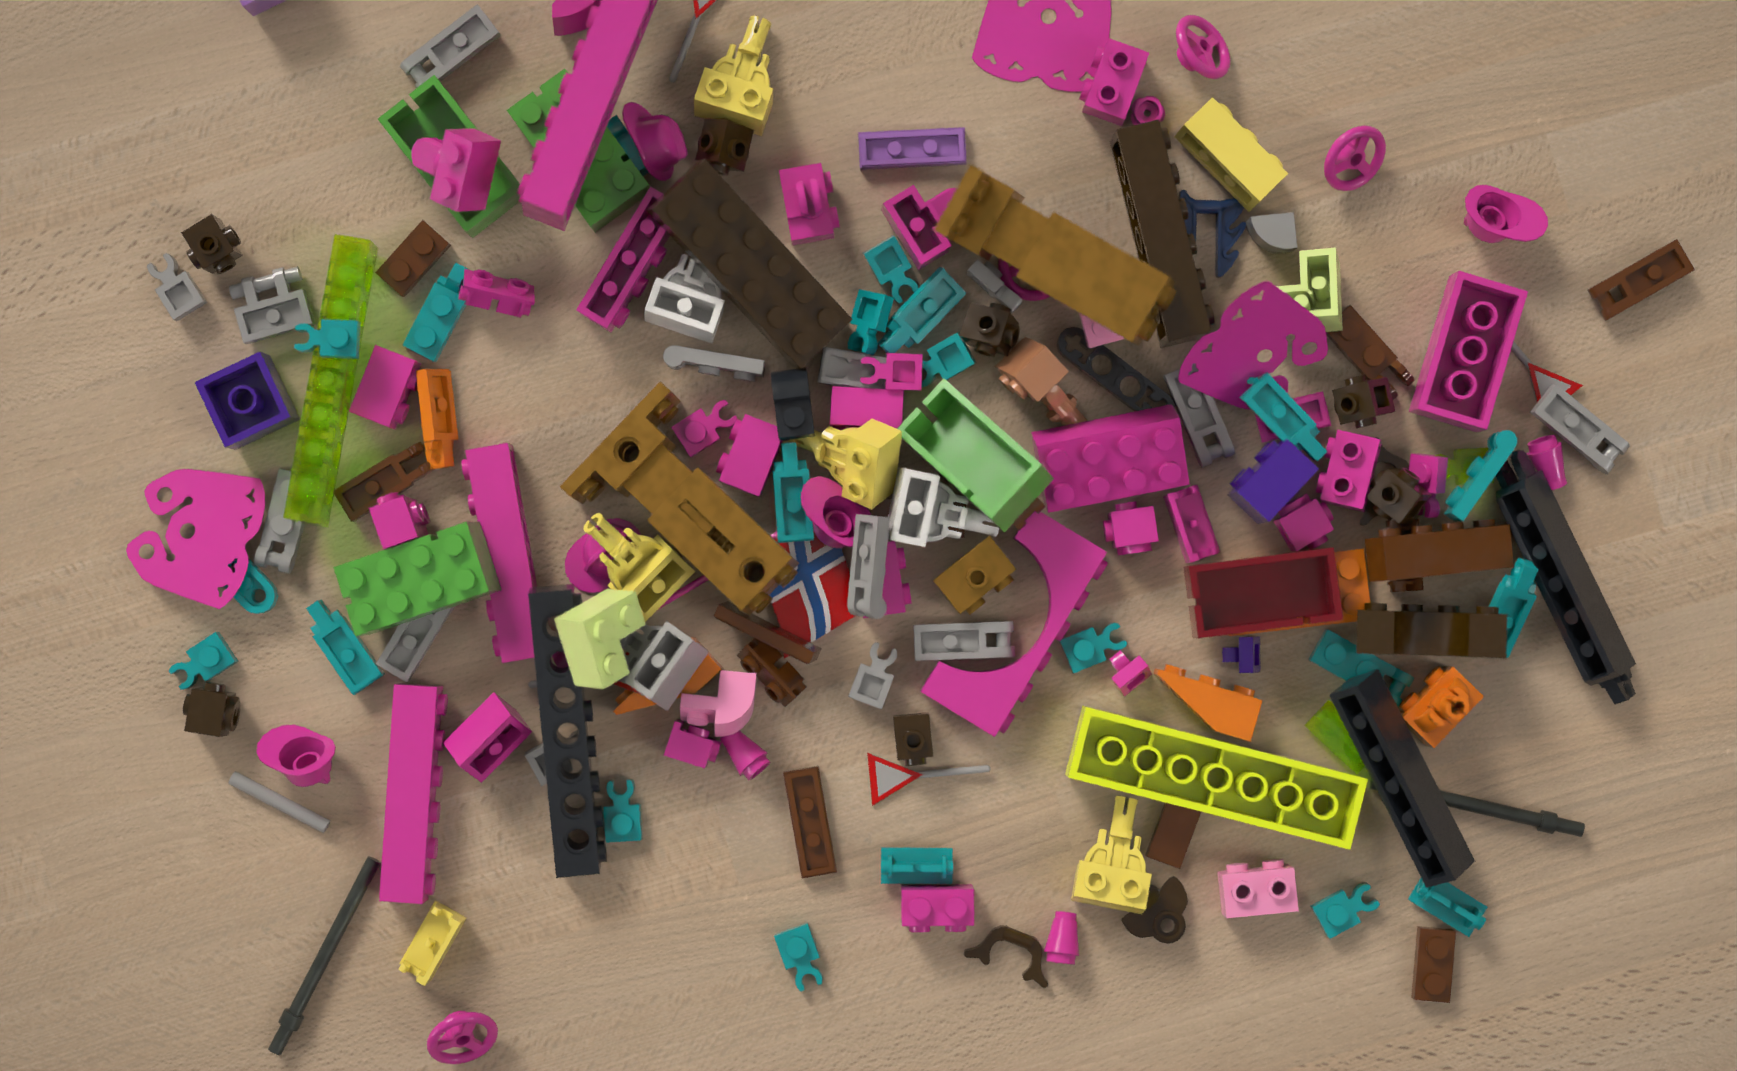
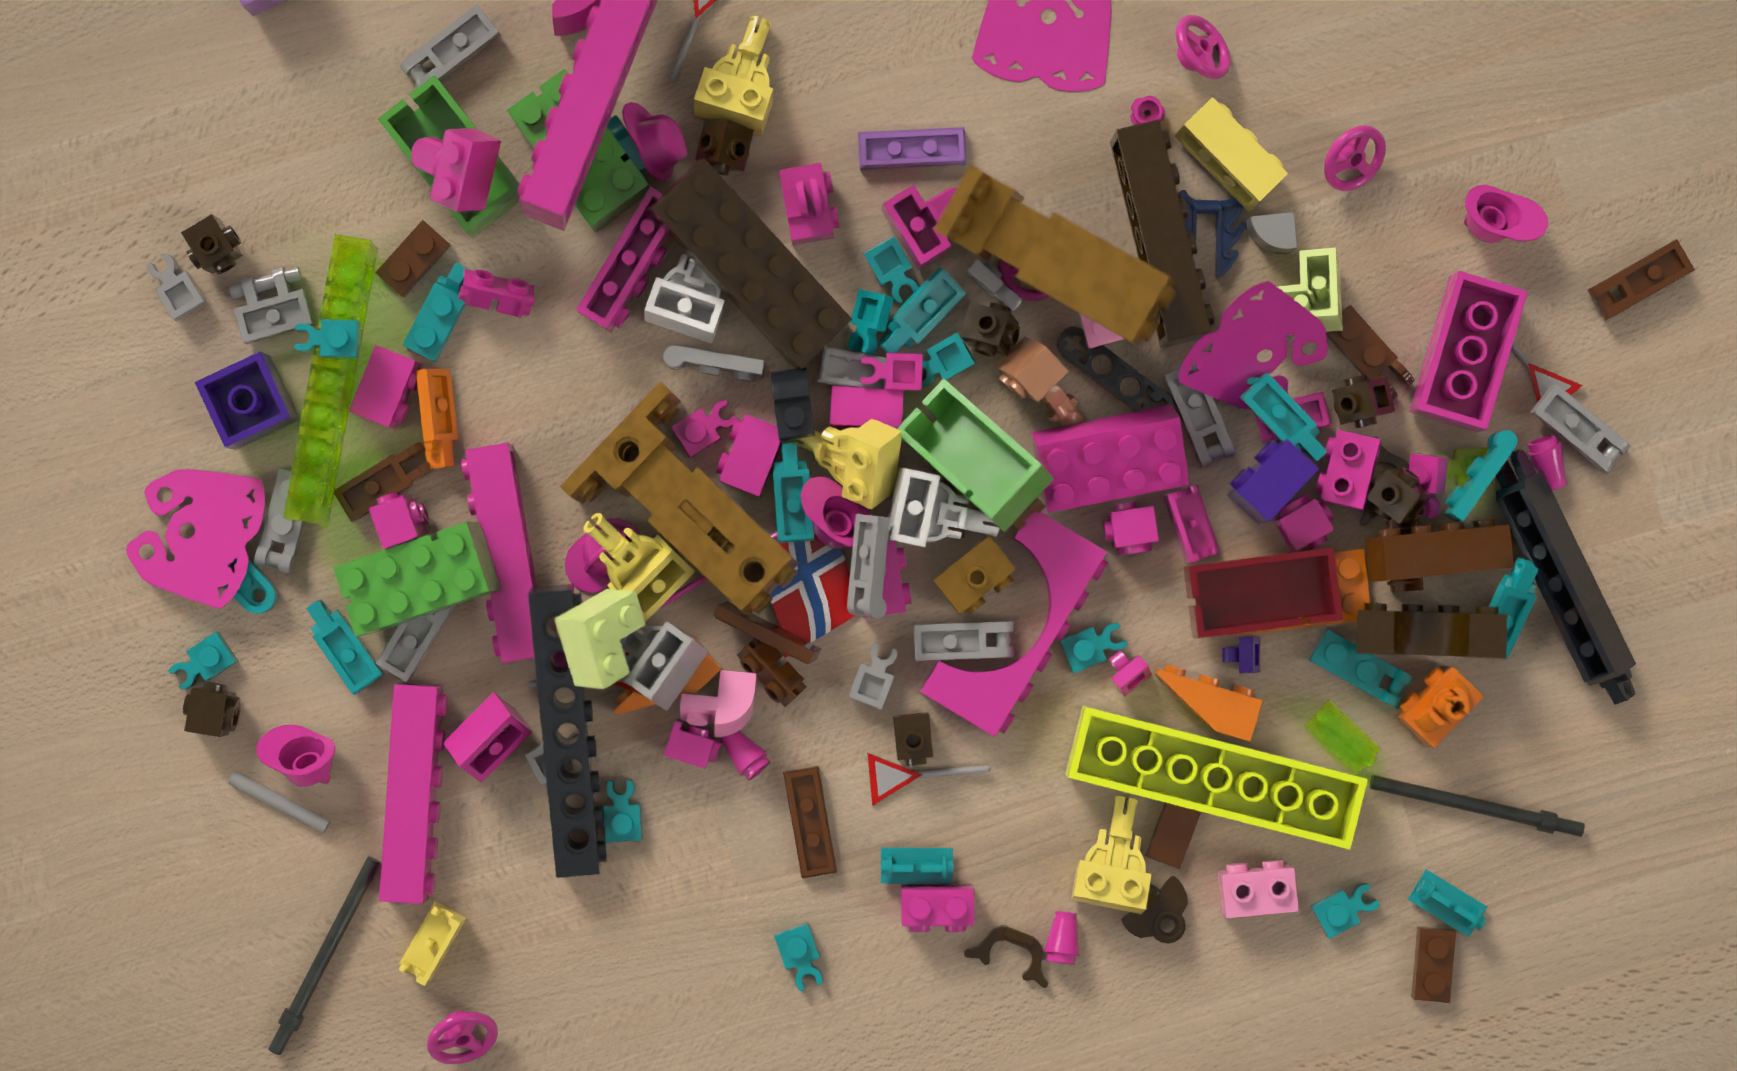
(1115, 81): dark pink brick -> none
(1402, 778): black brick -> none

